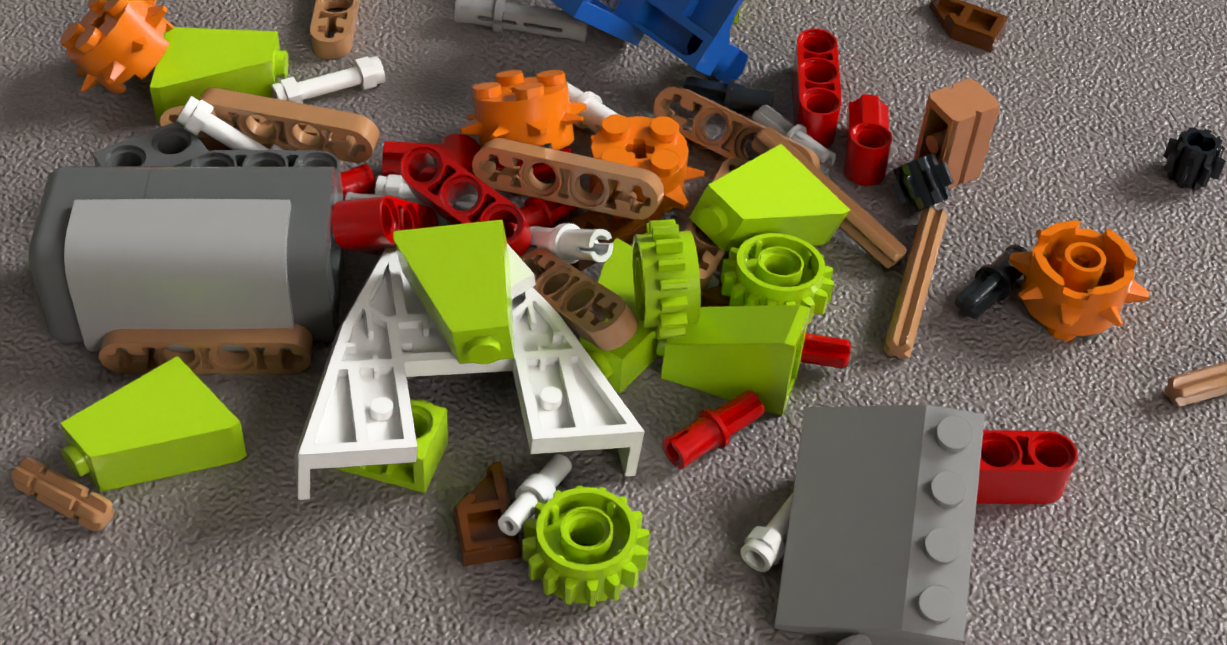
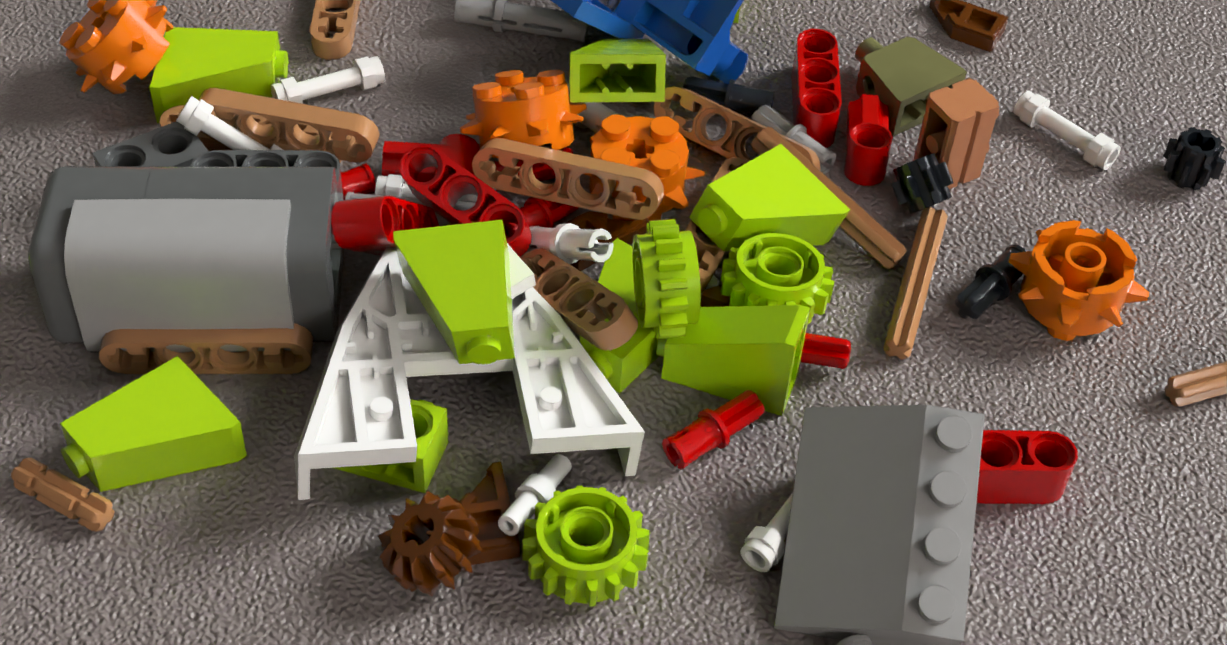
(430, 543): none -> reddish brown gear
(617, 72): none -> lime slope
(903, 78): none -> olive torso
(1098, 150): none -> white bar

